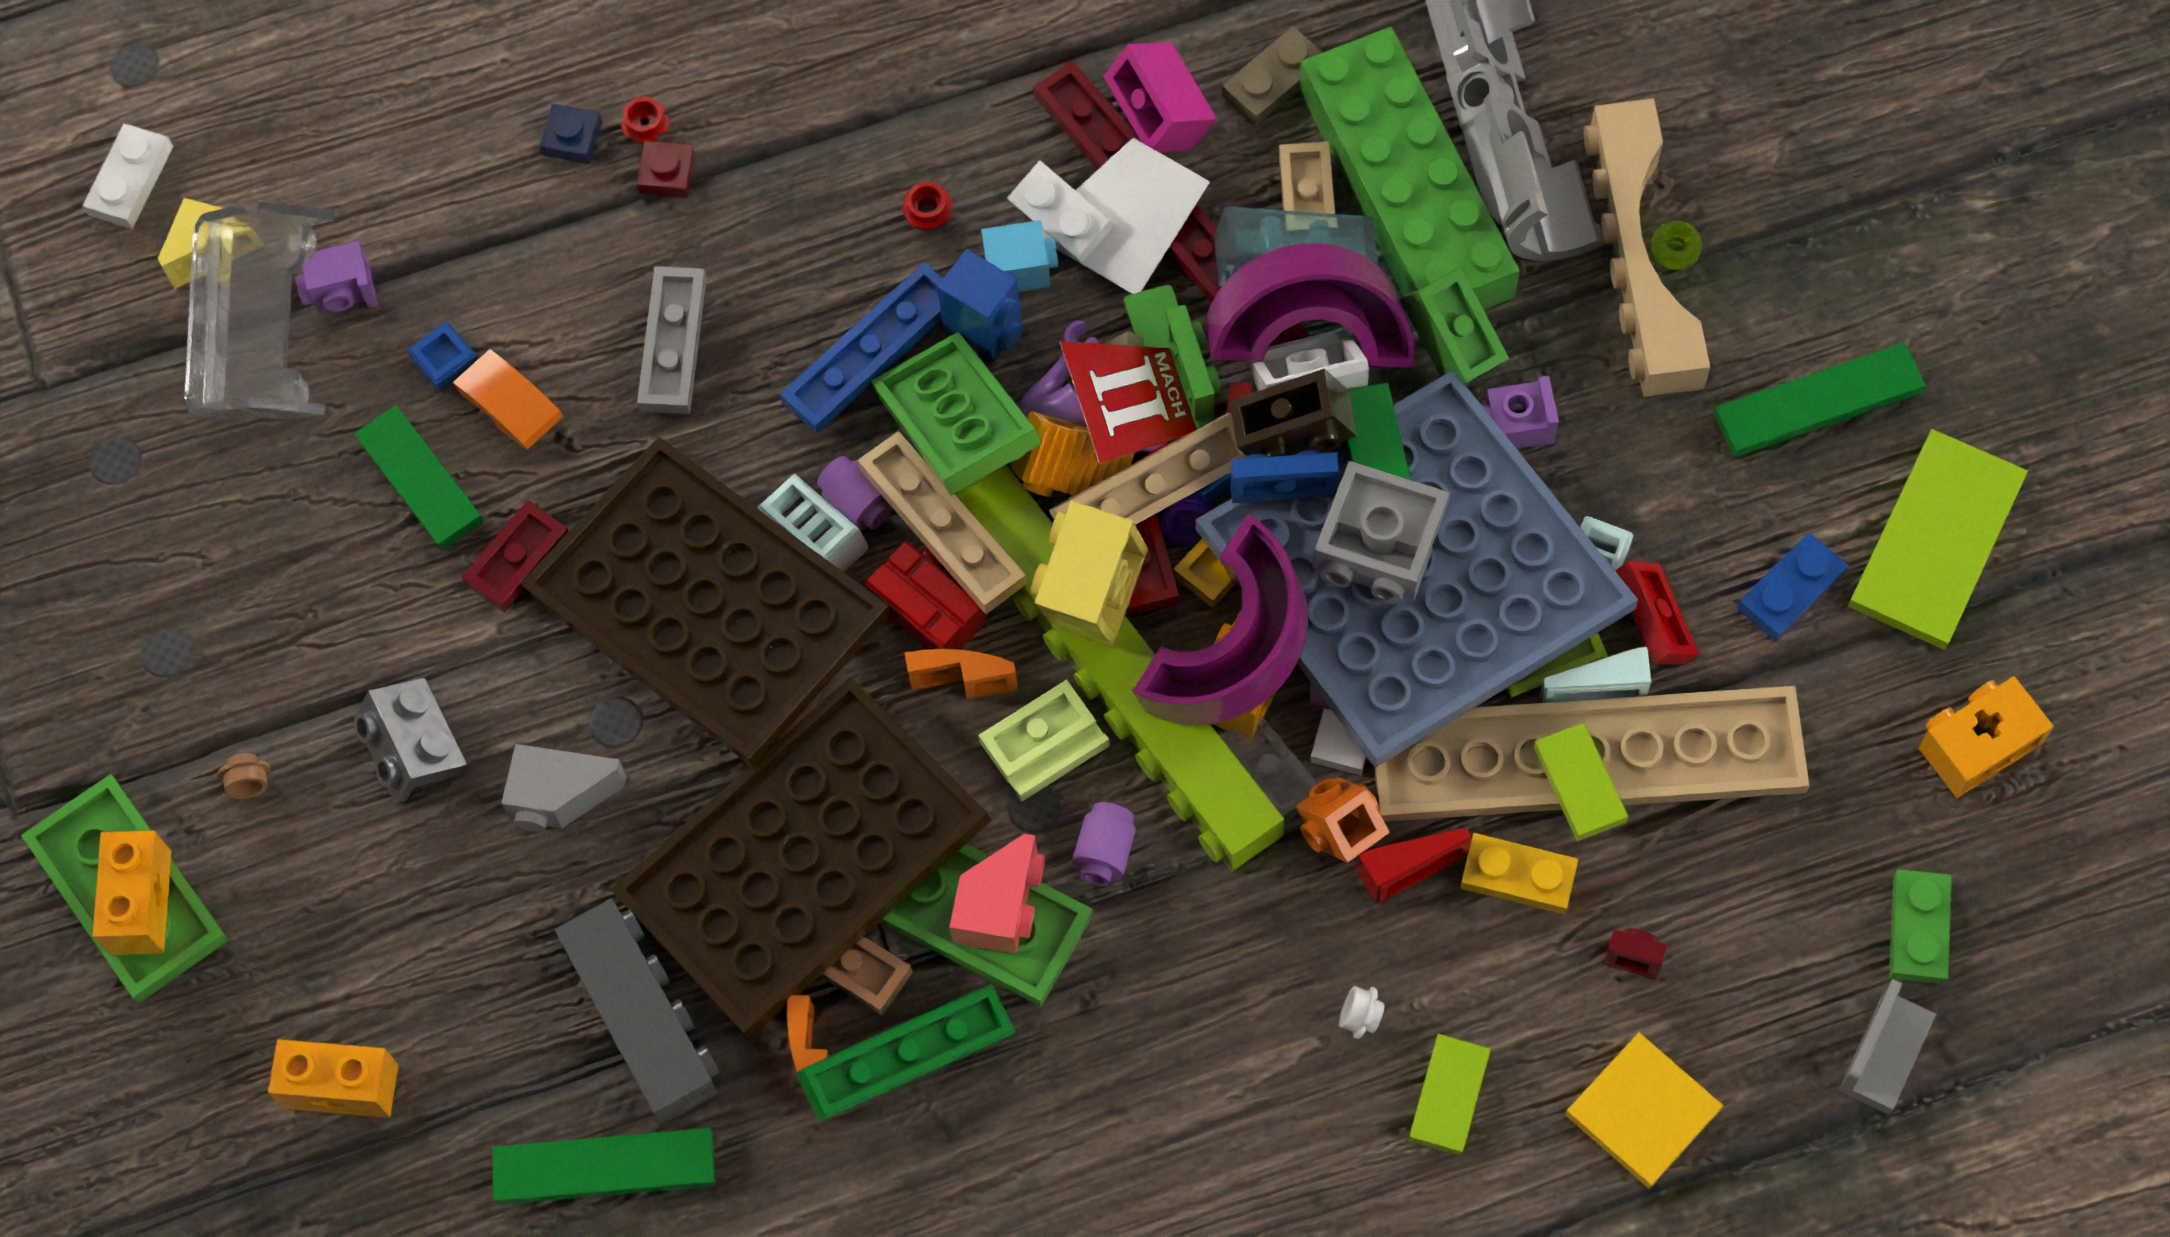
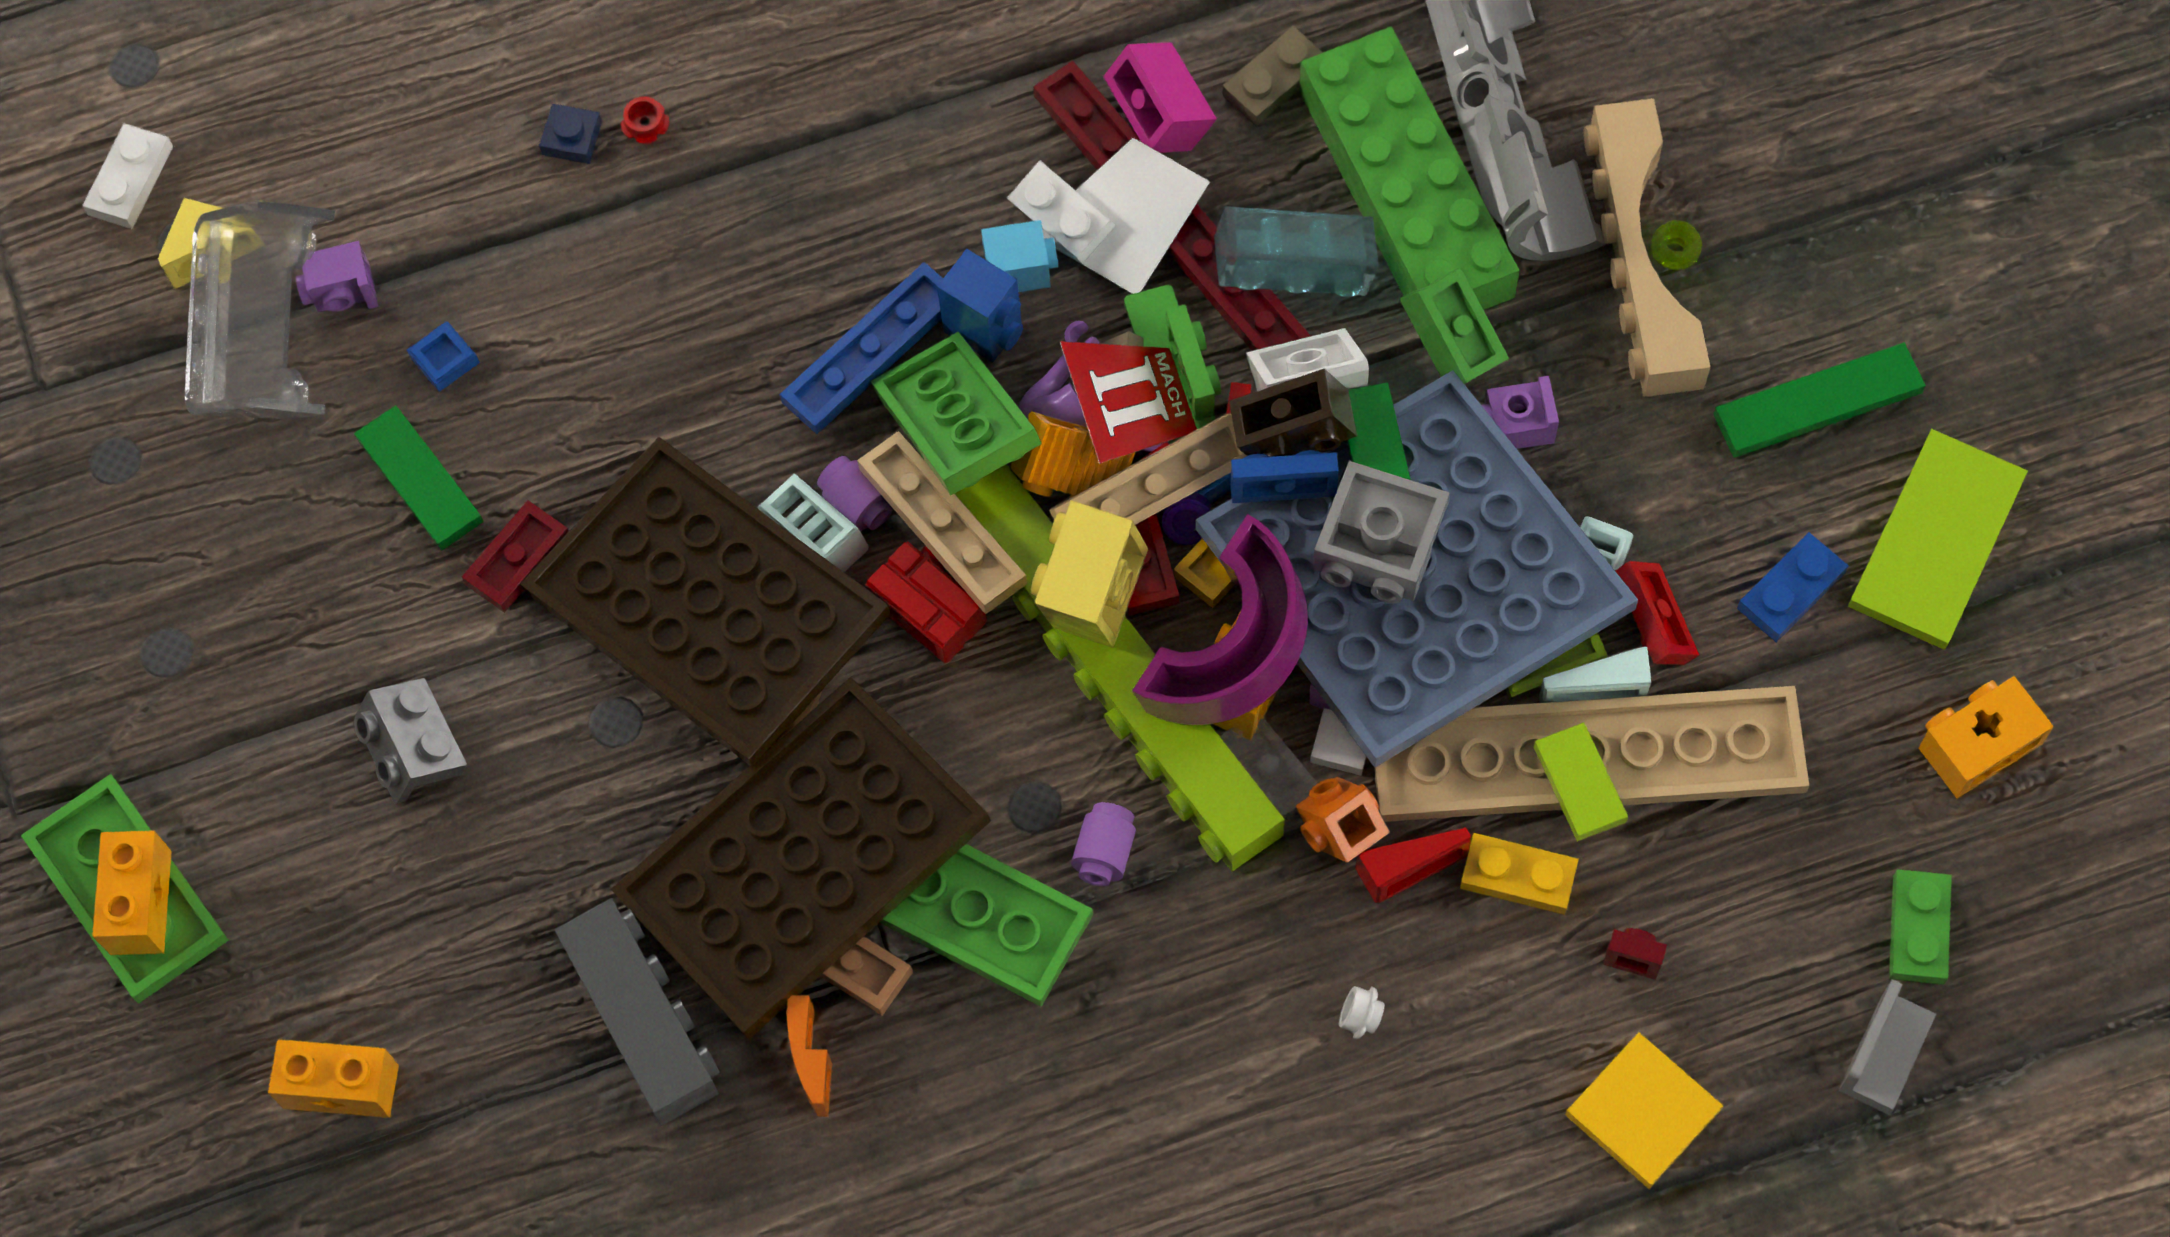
(244, 776): medium nougat plate -> none
(508, 399): orange slope -> none
(557, 786): light grey slope -> none
(603, 1166): green tile -> none
(666, 169): dark red plate -> none
(672, 340): light grey plate -> none
(905, 1053): green tile -> none
(927, 194): red plate -> none
(980, 672): orange slope -> none
(994, 896): coral slope -> none
(1044, 740): yellowish green plate -> none
(1306, 177): tan plate -> none
(1309, 285): magenta brick -> none
(1449, 1095): lime tile -> none

